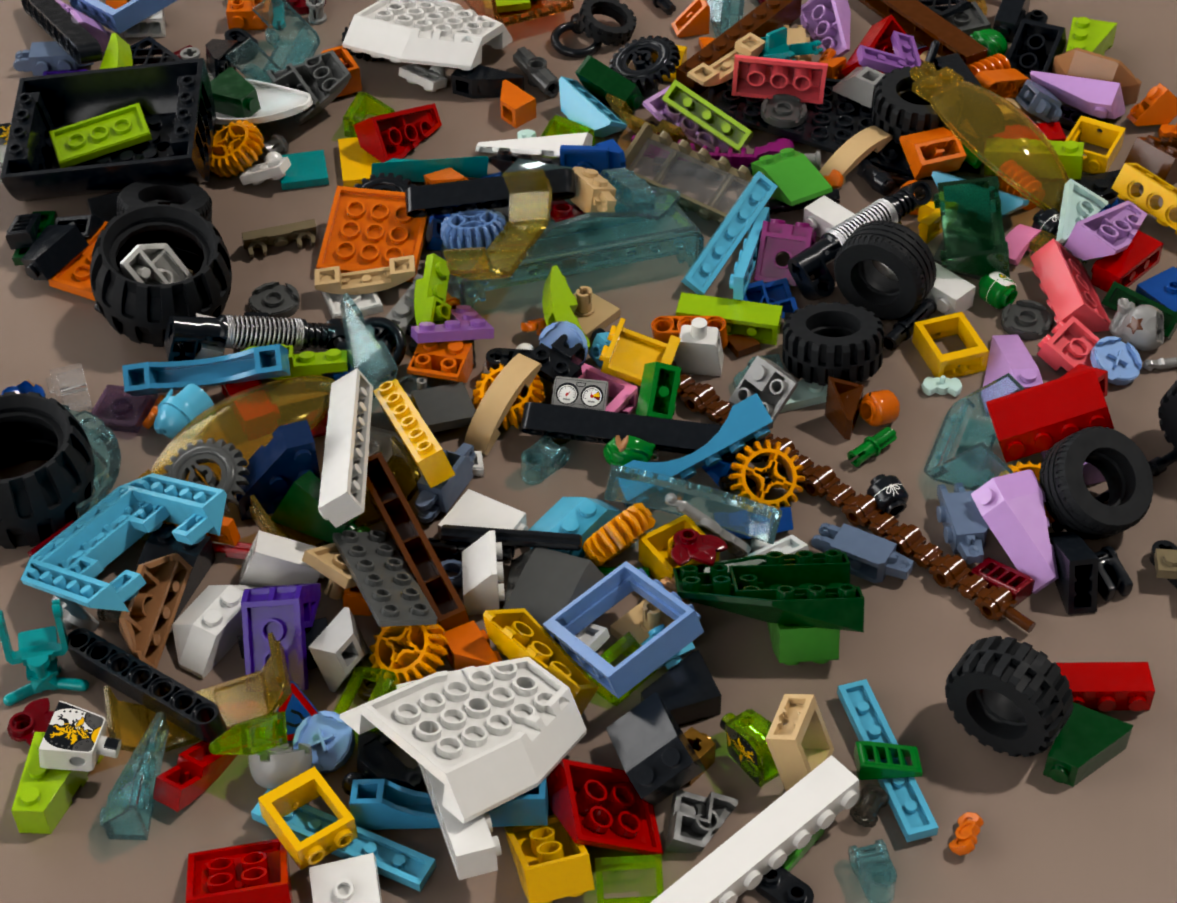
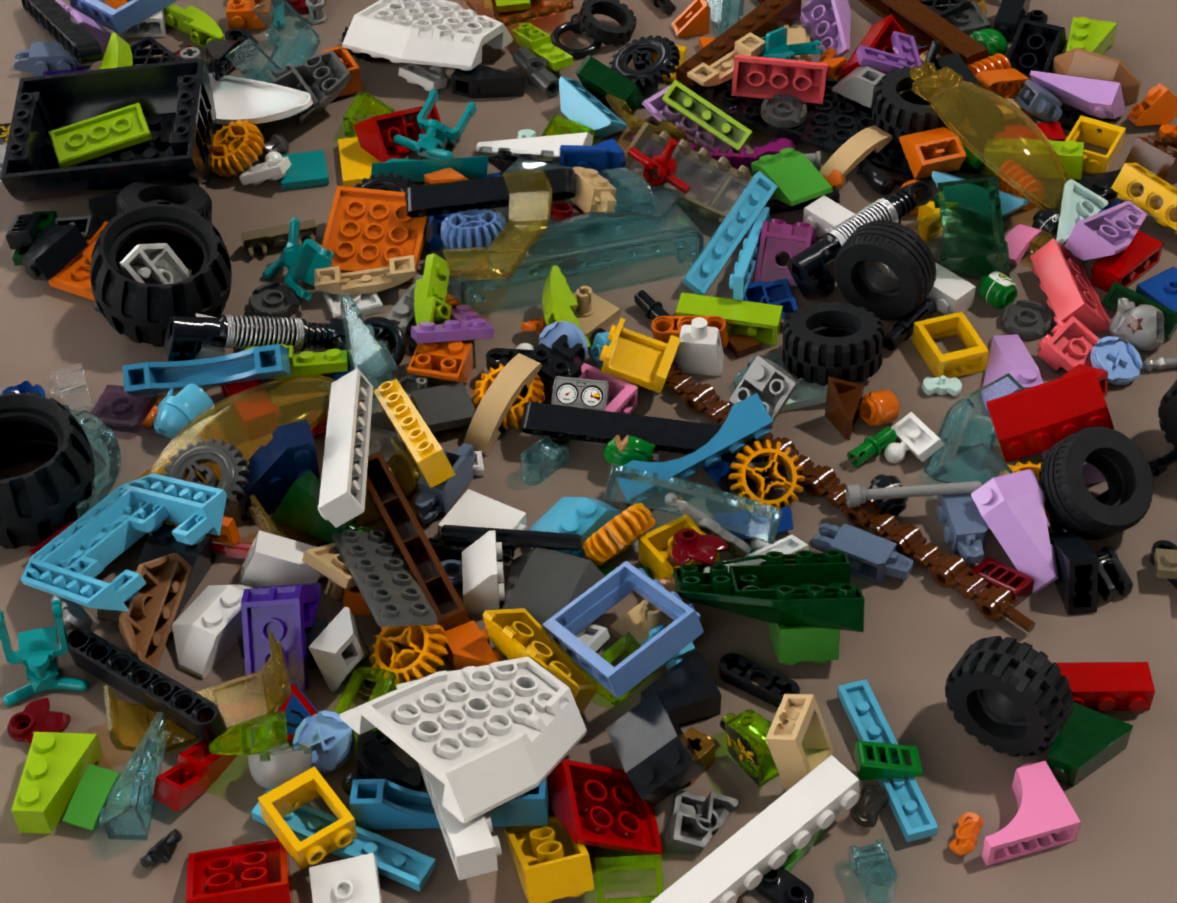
(76, 740): torso -> none
(90, 797): none -> bright green slope
(161, 848): none -> black piece
(193, 22): none -> lime slope
(234, 95): dark green slope -> none
(300, 261): none -> teal piece
(436, 135): none -> teal piece
(516, 105): orange slope -> none
(541, 46): none -> lime slope
(649, 305): none -> black axle
(658, 390): green brick -> none
(666, 163): none -> red bar
(750, 670): none -> black beam
(859, 495): none -> light grey piece
(913, 437): none -> white plate
(1041, 820): none -> bright pink arch

